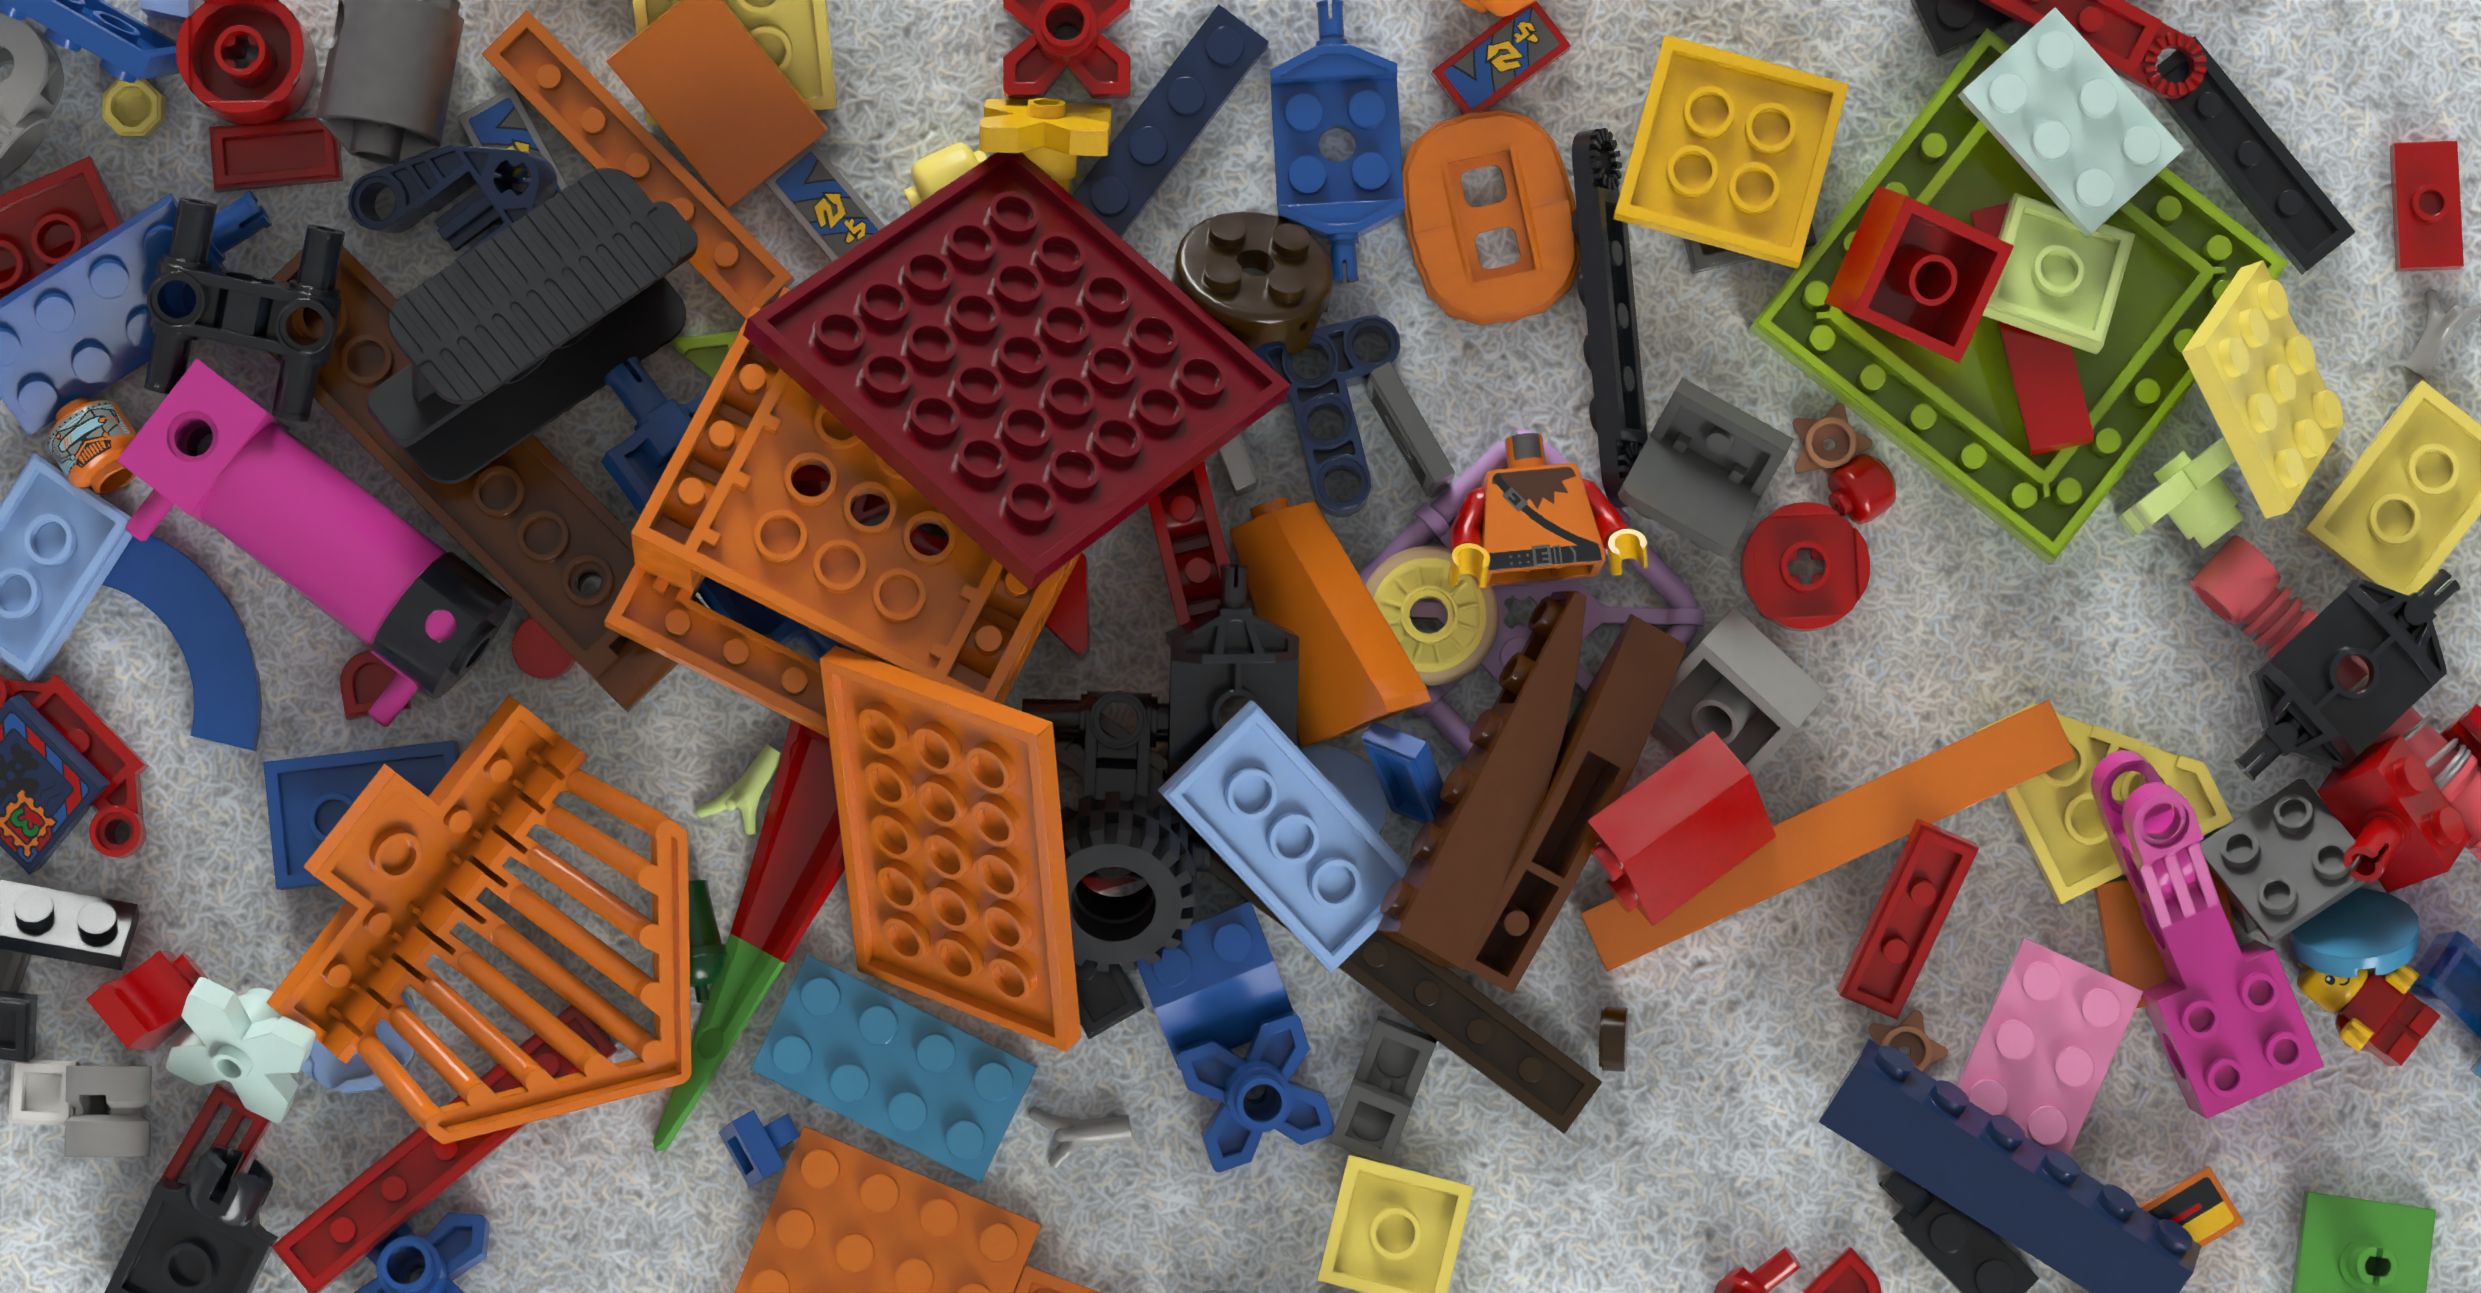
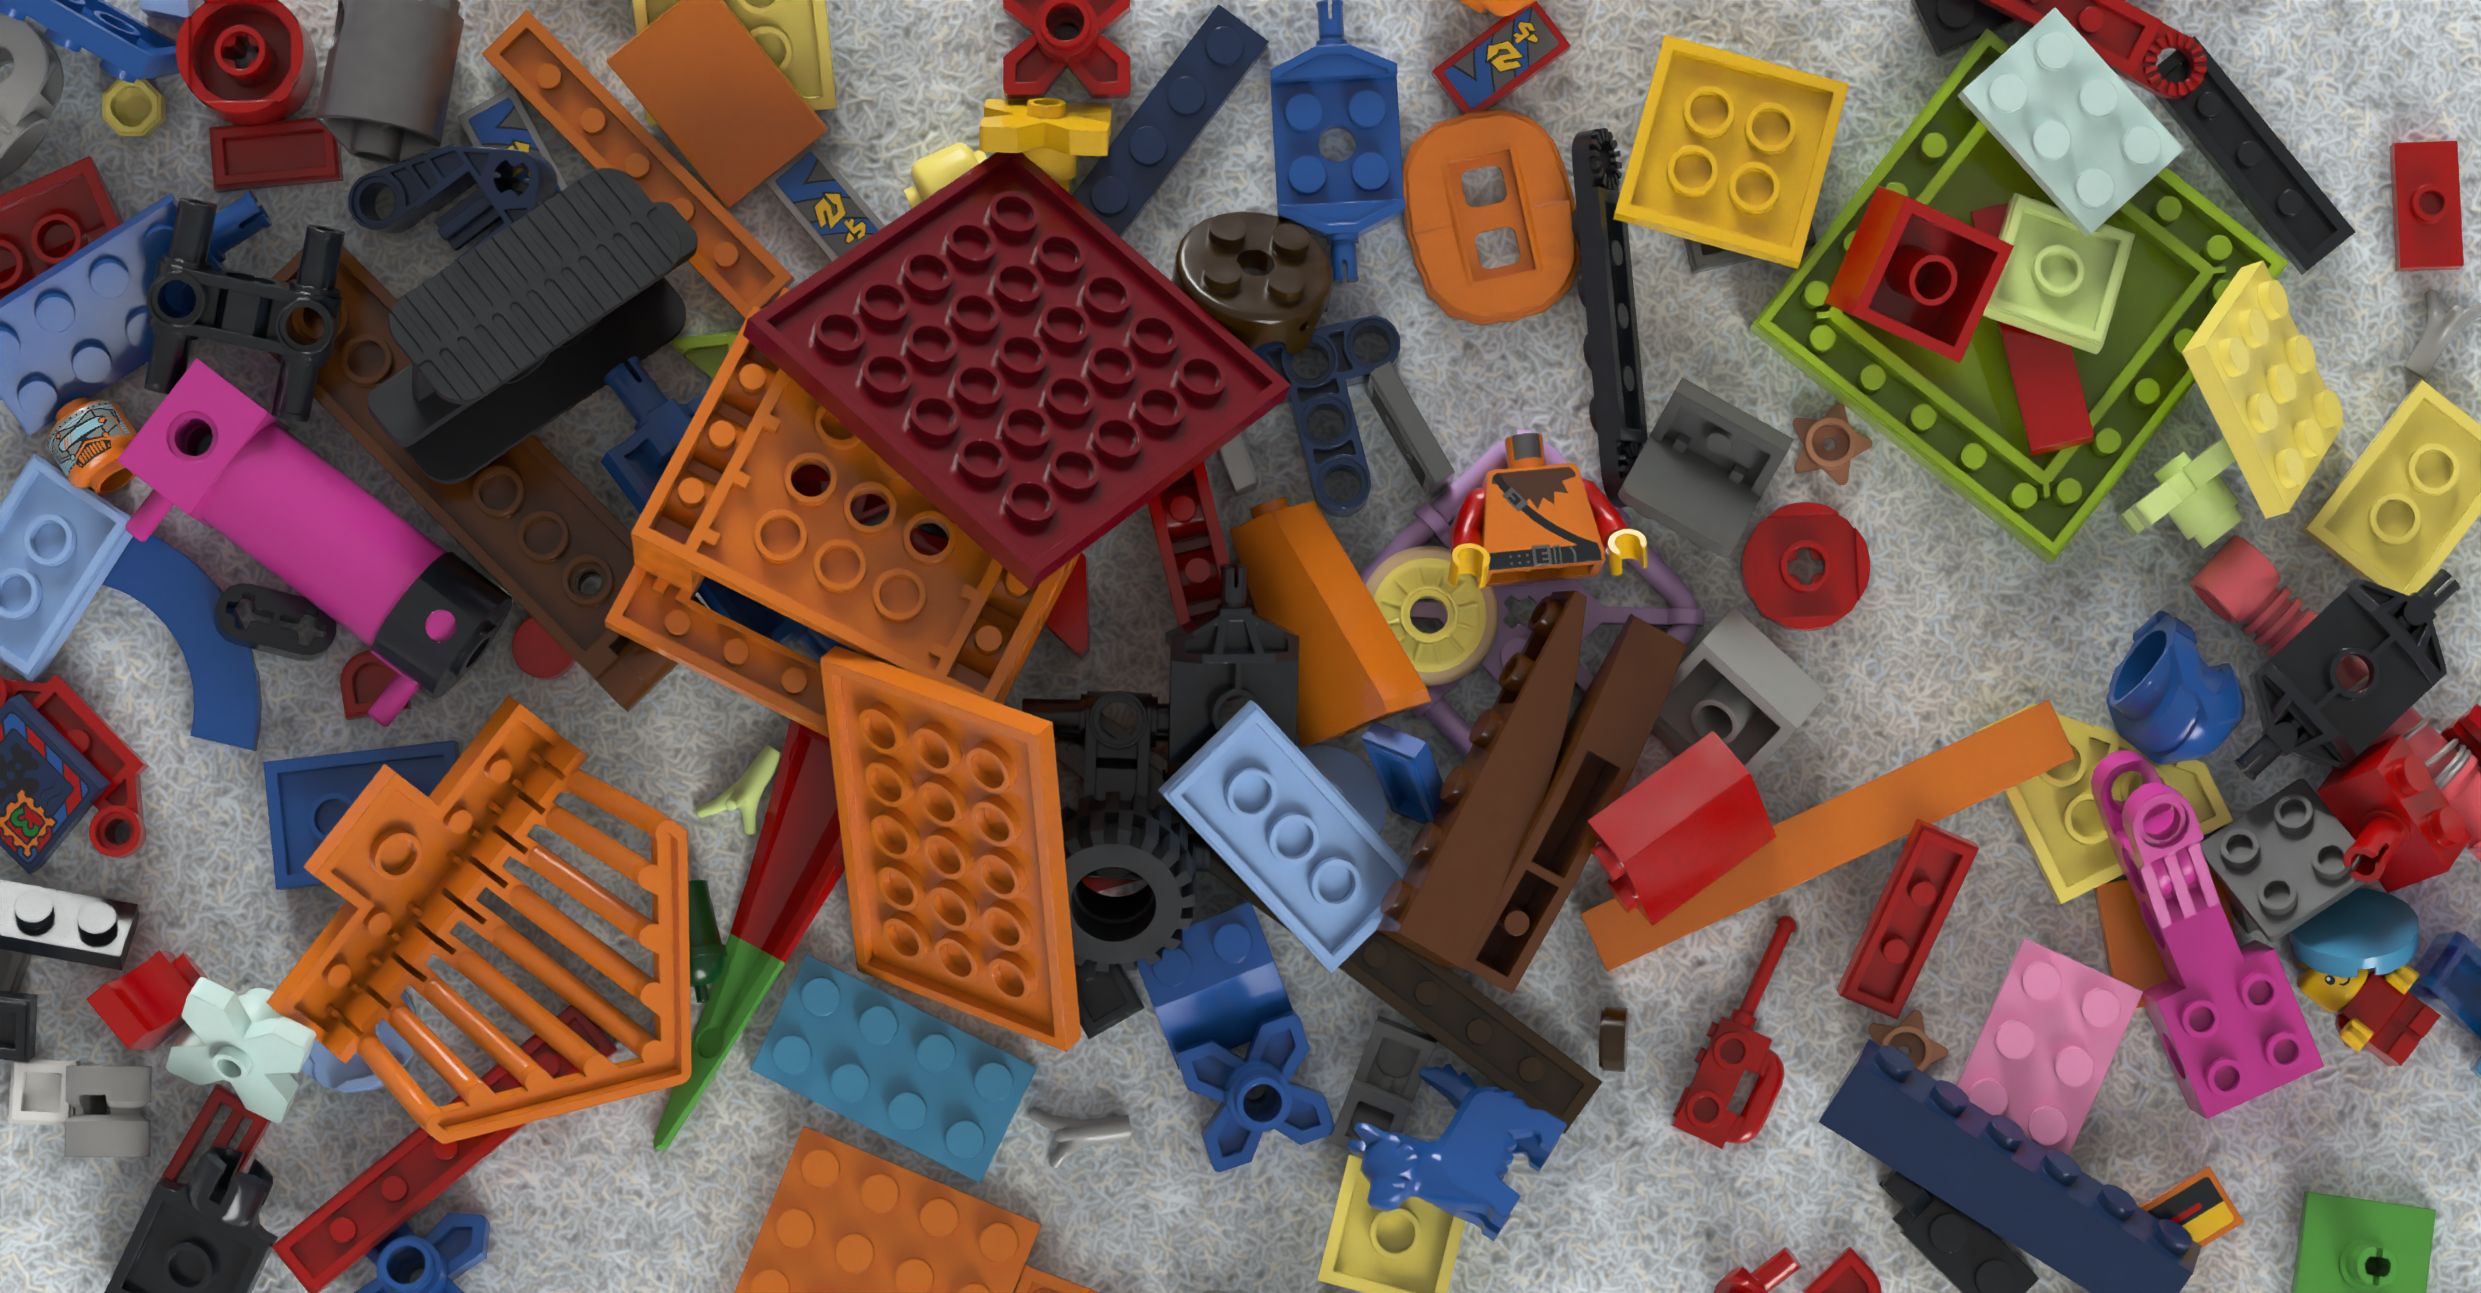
(271, 637): none -> black beam
(756, 1146): blue tile -> none
(1469, 1160): none -> blue animal
(1731, 1051): none -> red piece
(1862, 488): red piece -> none
(2170, 698): none -> blue helmet

